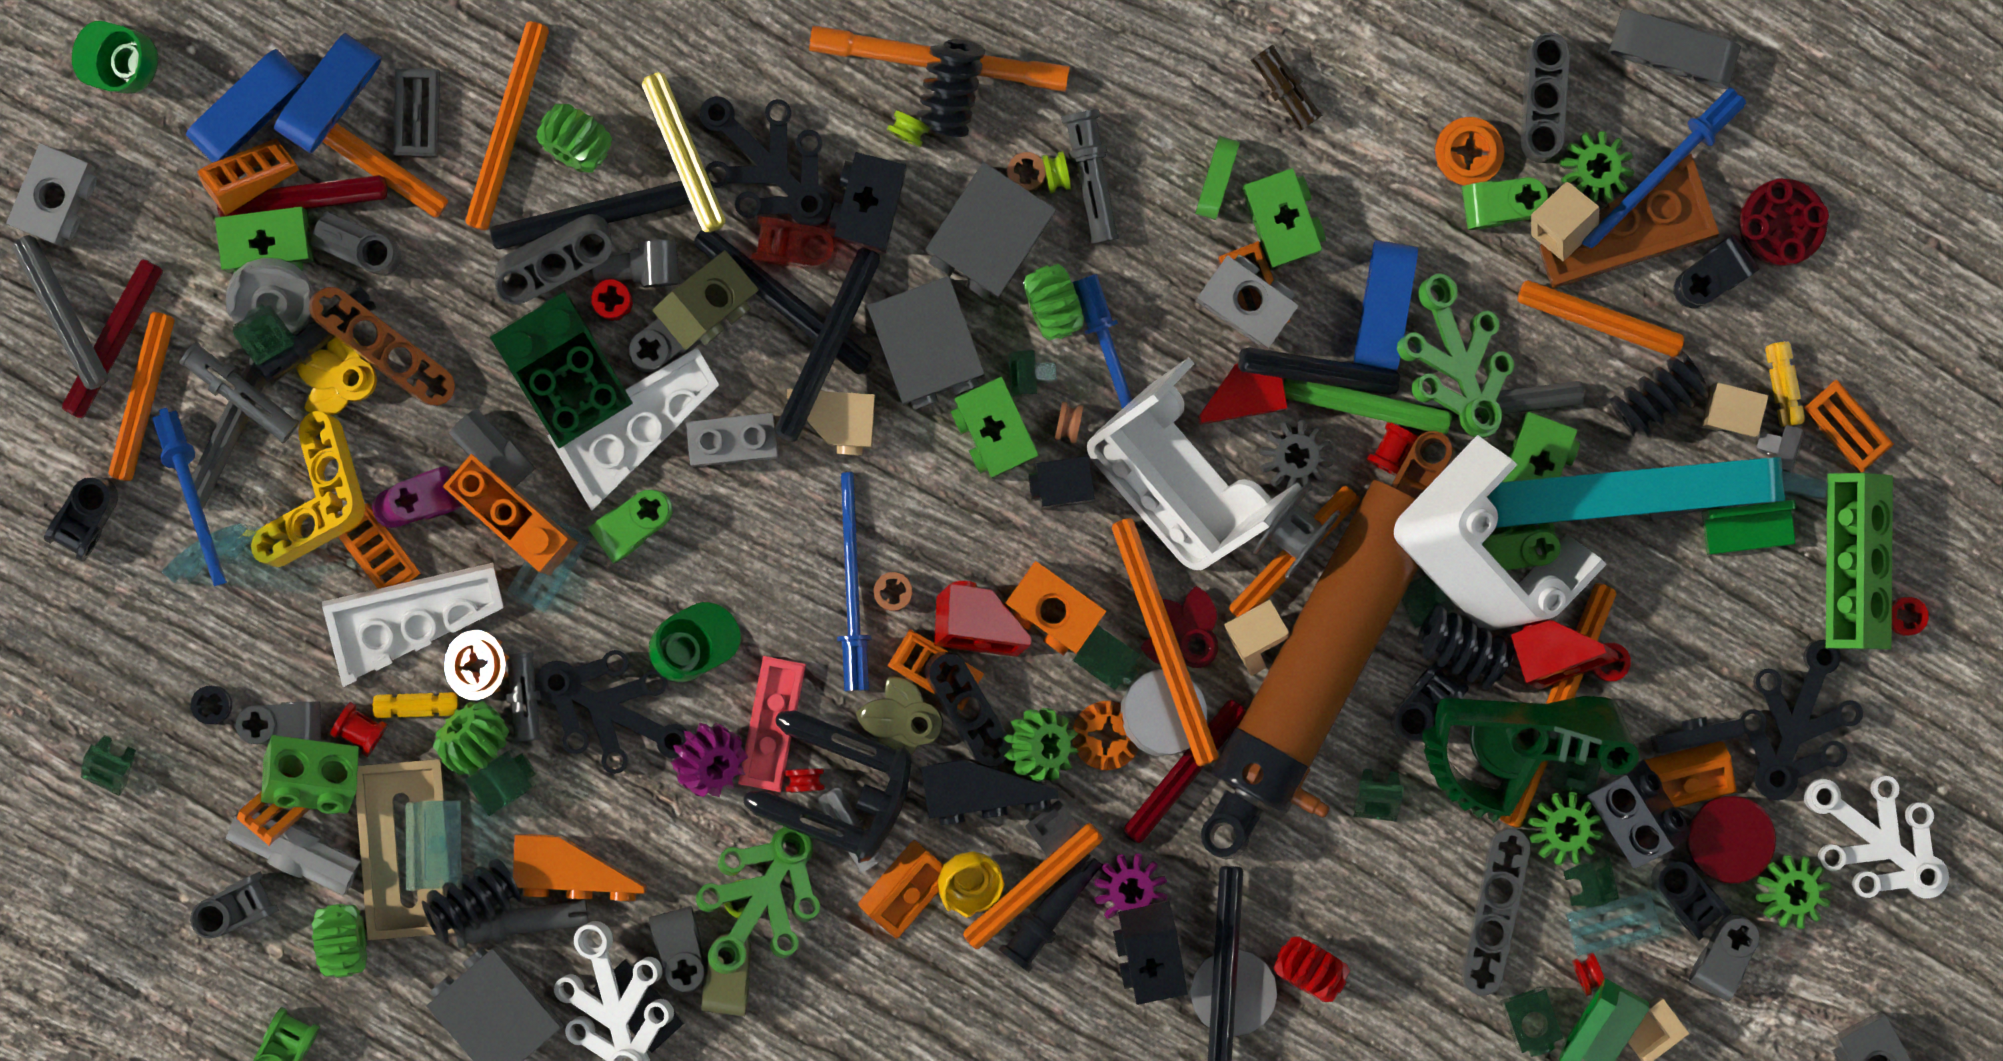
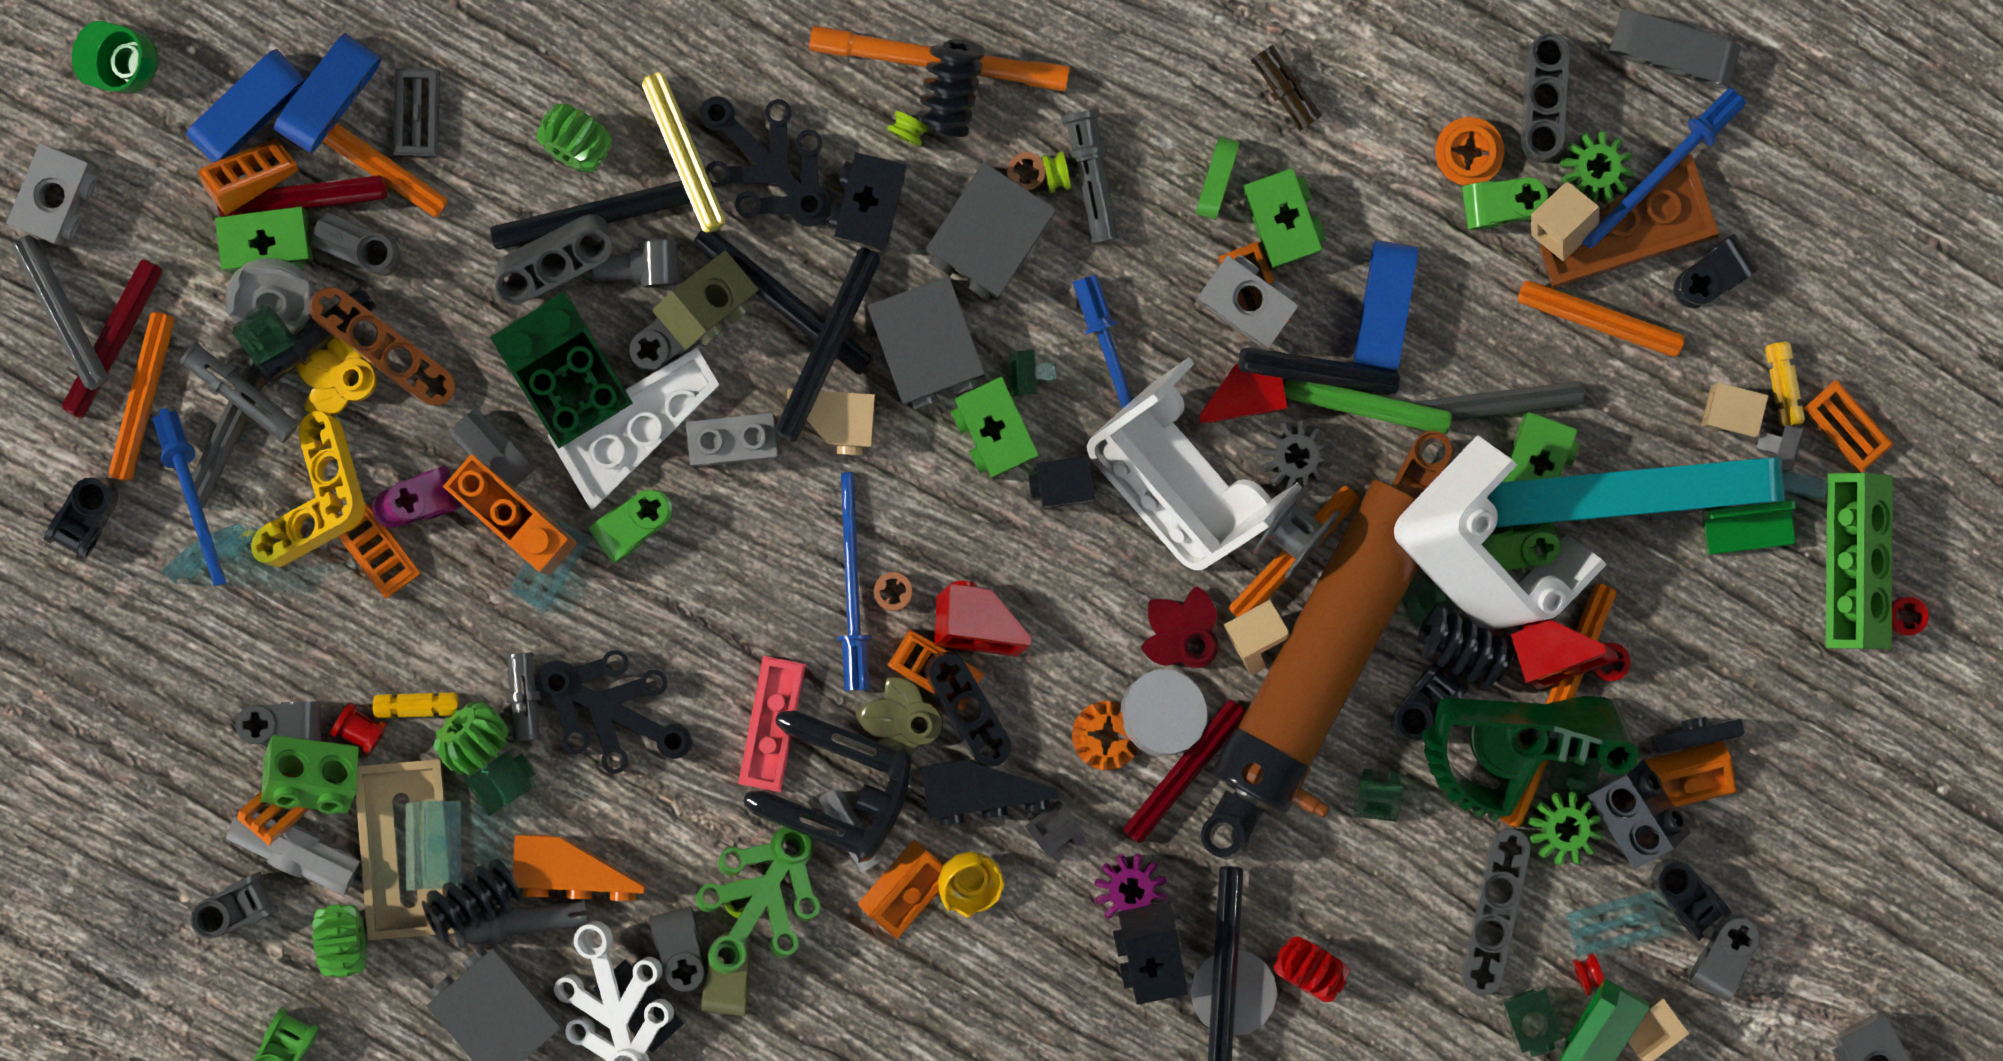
(105, 768): clear green tile -> none
(210, 691): black bush -> none
(393, 620): white wing -> none
(463, 653): gear -> none
(507, 125): orange axle -> none
(604, 289): red bush -> none
(694, 642): green cap -> none
(709, 759): magenta gear -> none
(790, 244): clear red piece -> none
(804, 780): red bush -> none
(1033, 886): orange axle -> none
(1038, 928): black pin -> none
(1041, 744): bright green gear -> none
(1053, 302): bright green gear -> none
(1069, 422): nougat bush -> none
(1080, 616): orange brick -> none
(1108, 659): clear green brick -> none
(1165, 642): orange axle -> none
(1392, 449): red bush -> none
(1459, 363): bright green plant -> none
(1596, 882): clear green tile -> none
(1660, 396): black piece -> none
(1731, 839): dark red tile -> none
(1781, 900): bright green gear -> none
(1783, 222): dark red tile -> none
(1795, 726): black plant -> none
(1883, 842): white plant -> none

